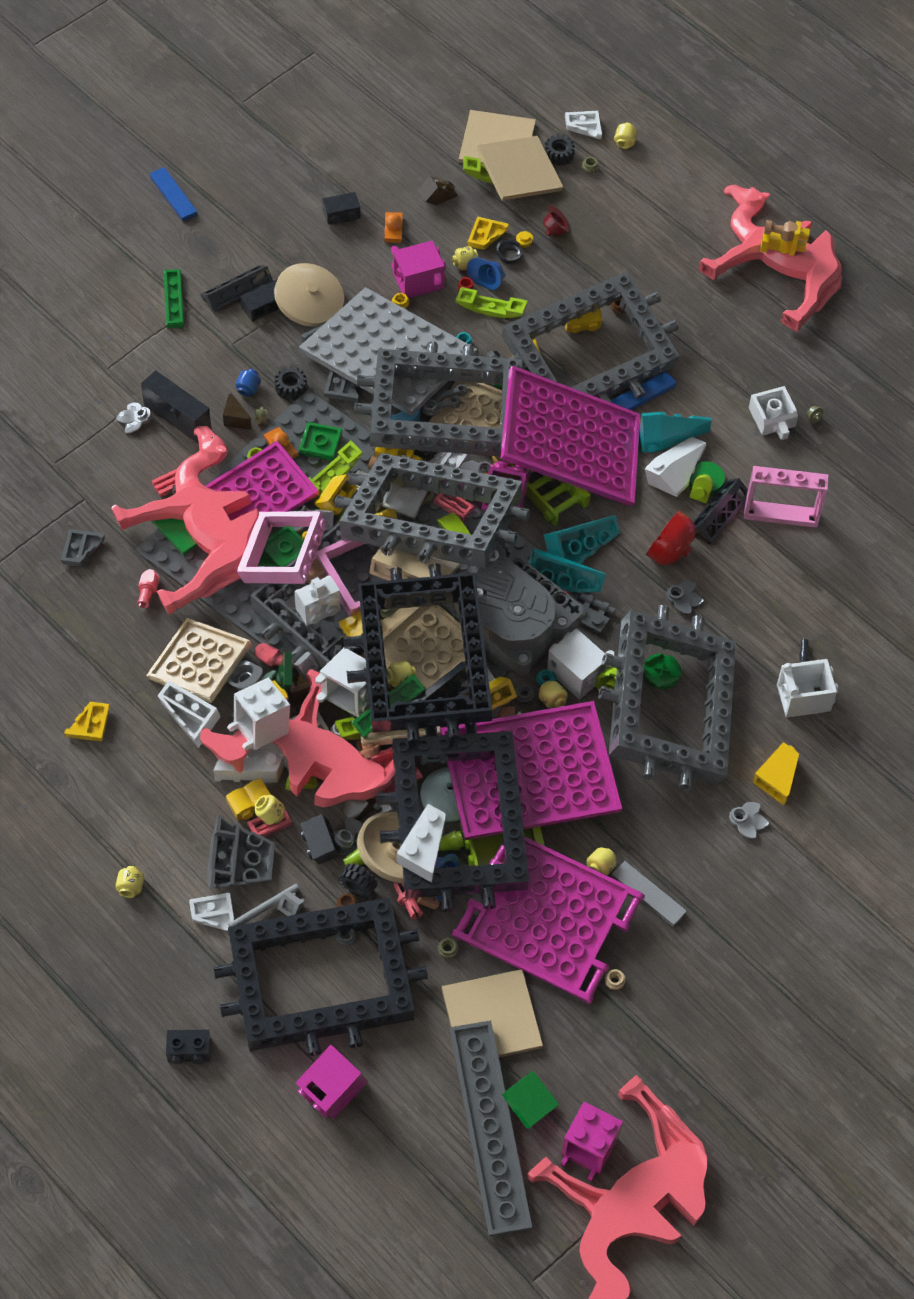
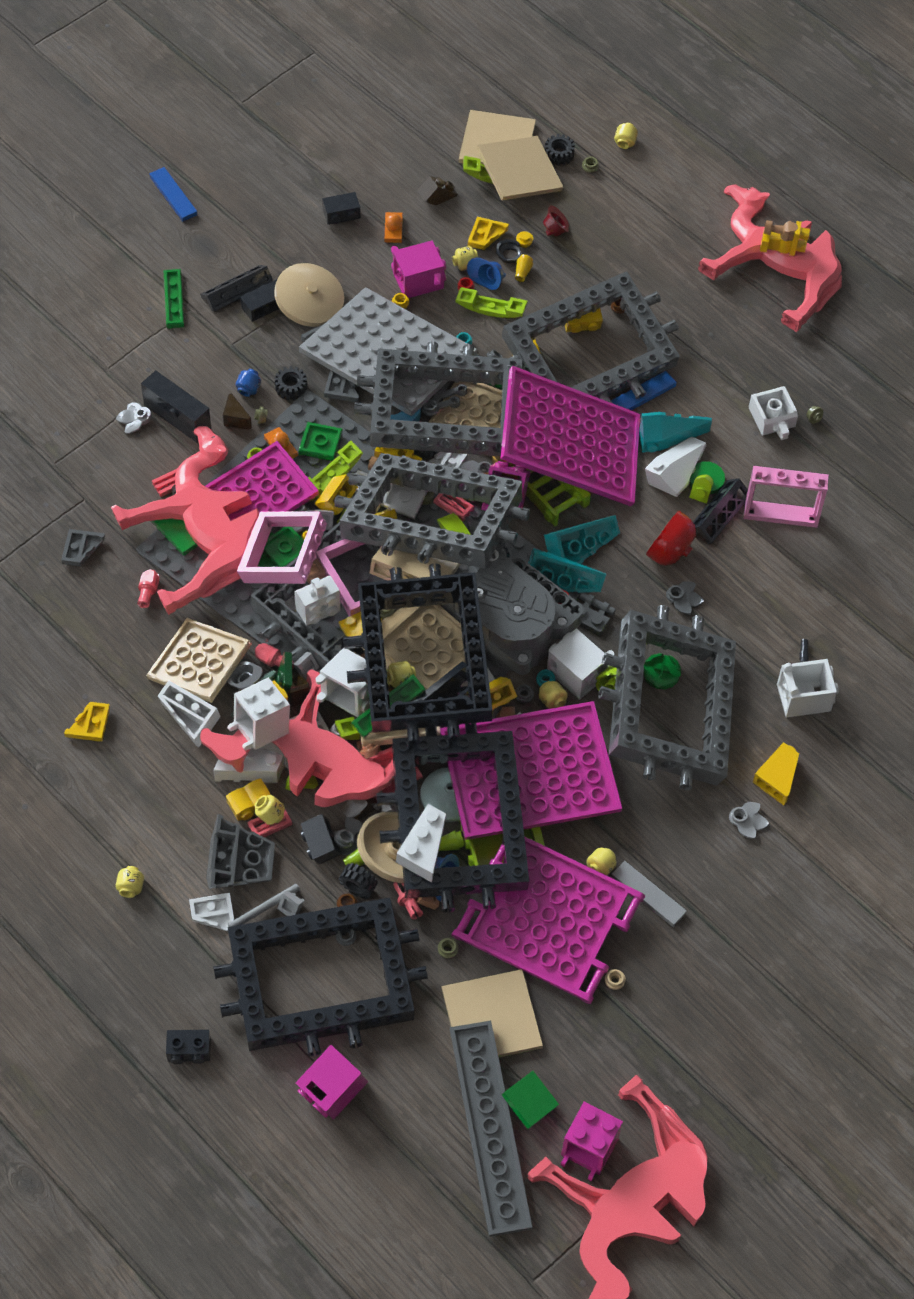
(523, 266): none -> yellow cone
(584, 123): white wing -> none

